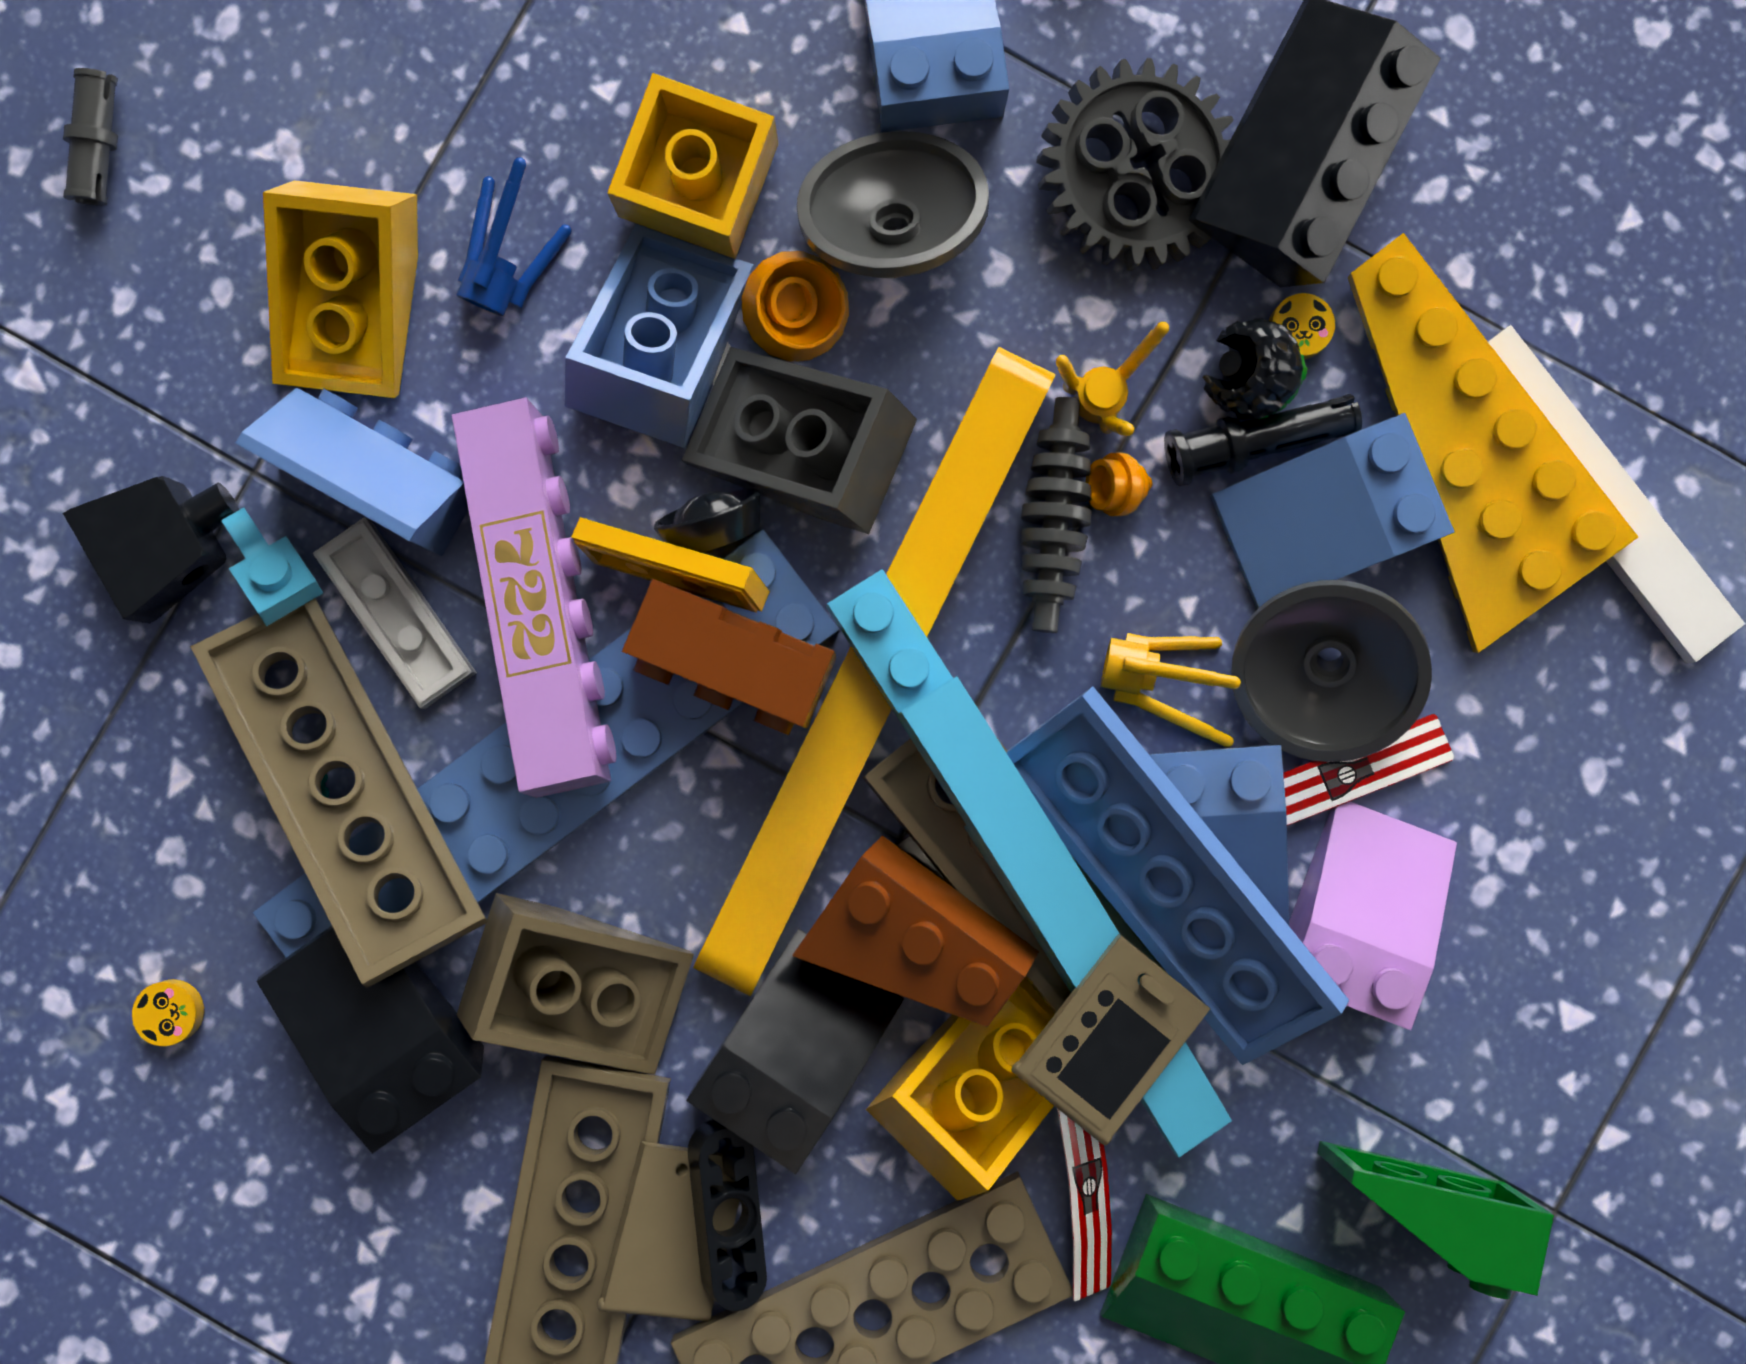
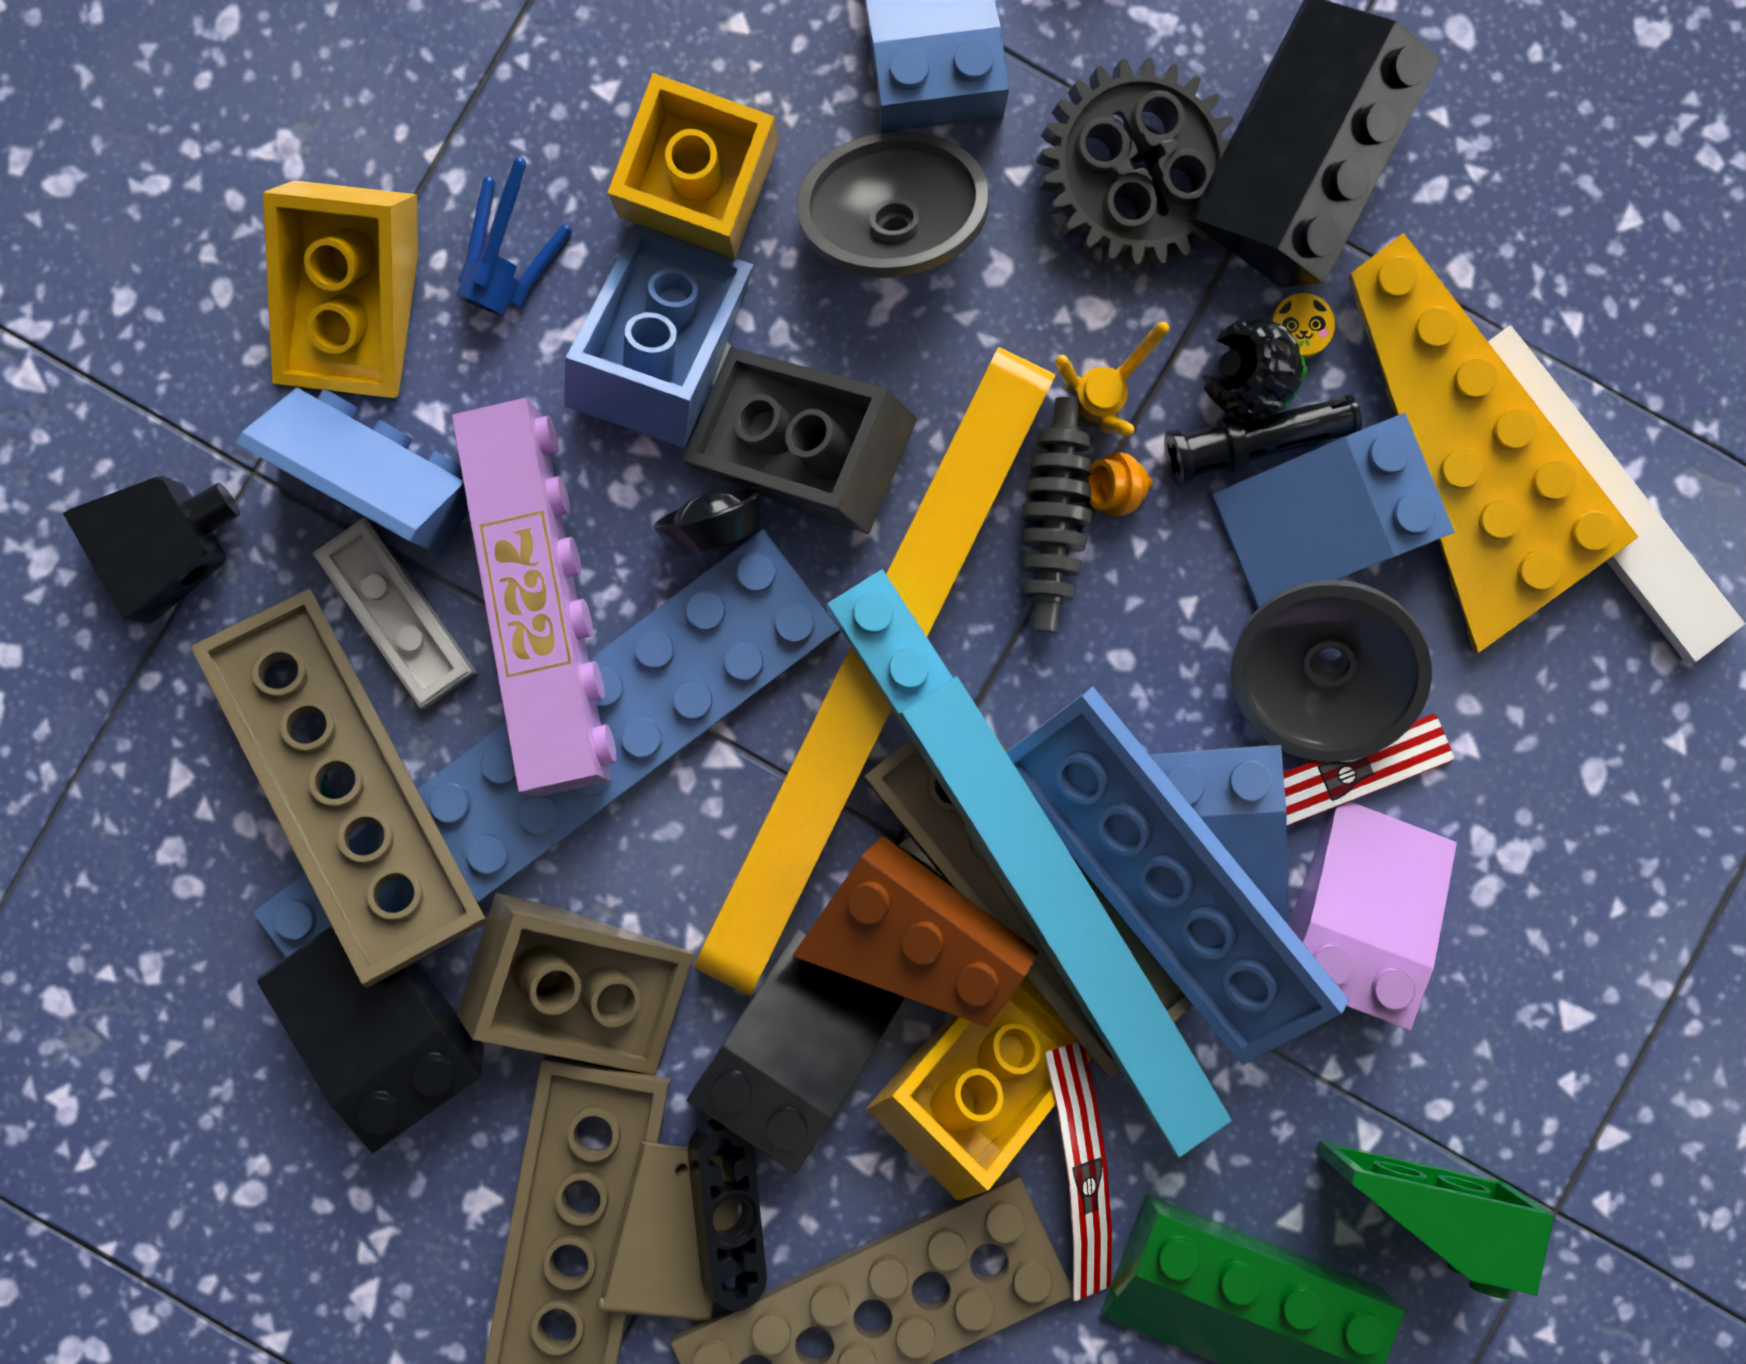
(90, 136): dark grey pin -> none
(167, 1012): yellow tile -> none
(271, 574): medium azure plate -> none
(671, 564): yellow tile -> none
(728, 657): dark orange wedge -> none
(778, 296): light orange hat -> none
(1110, 1040): dark tan container -> none
(1133, 668): yellow plant -> none

